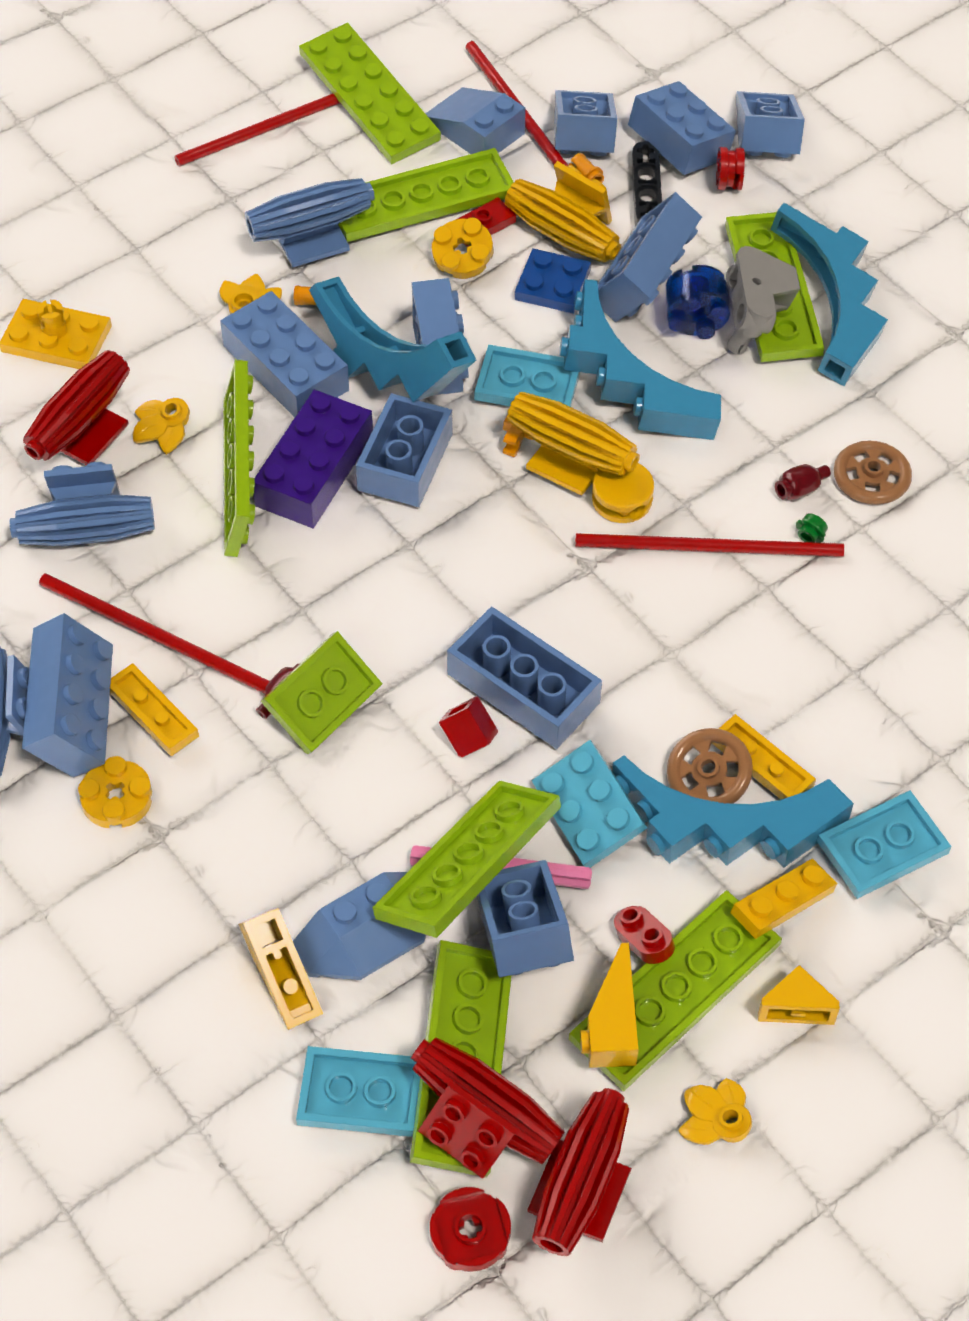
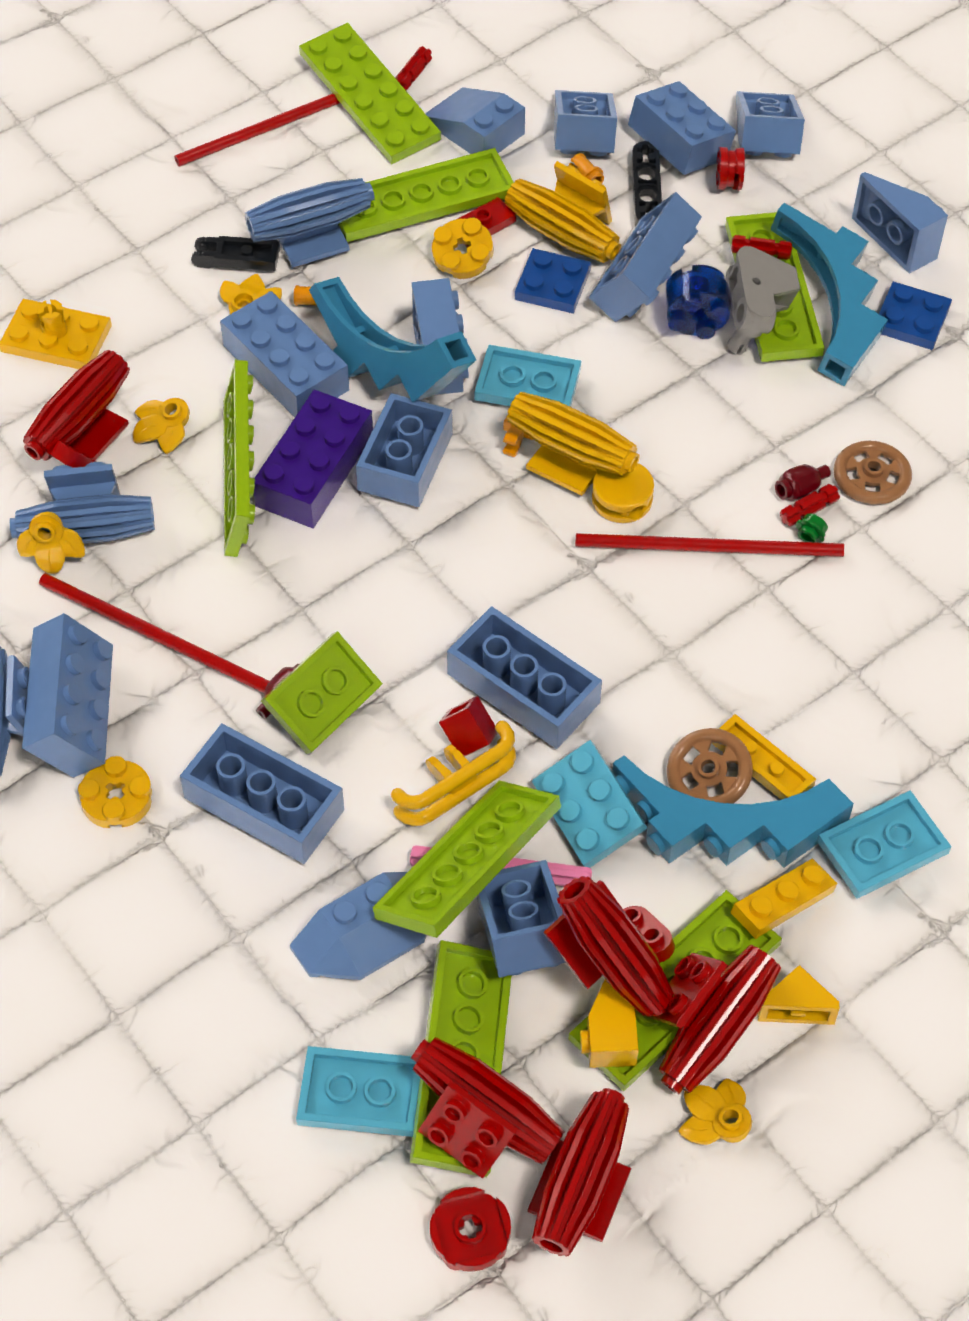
(52, 546): none -> yellow plate
(70, 455): none -> red beam
(152, 710): yellow plate -> none
(236, 253): none -> black hinge
(262, 793): none -> medium blue brick
(281, 967): yellow slope -> none
(414, 67): none -> red axle
(460, 784): none -> yellow piece
(501, 86): red piece -> none
(602, 940): none -> red plate
(624, 378): dark azure arch -> none
(712, 1010): none -> red plate
(781, 250): none -> red axle
(810, 504): none -> red axle
(900, 221): none -> medium blue slope
(914, 315): none -> blue plate

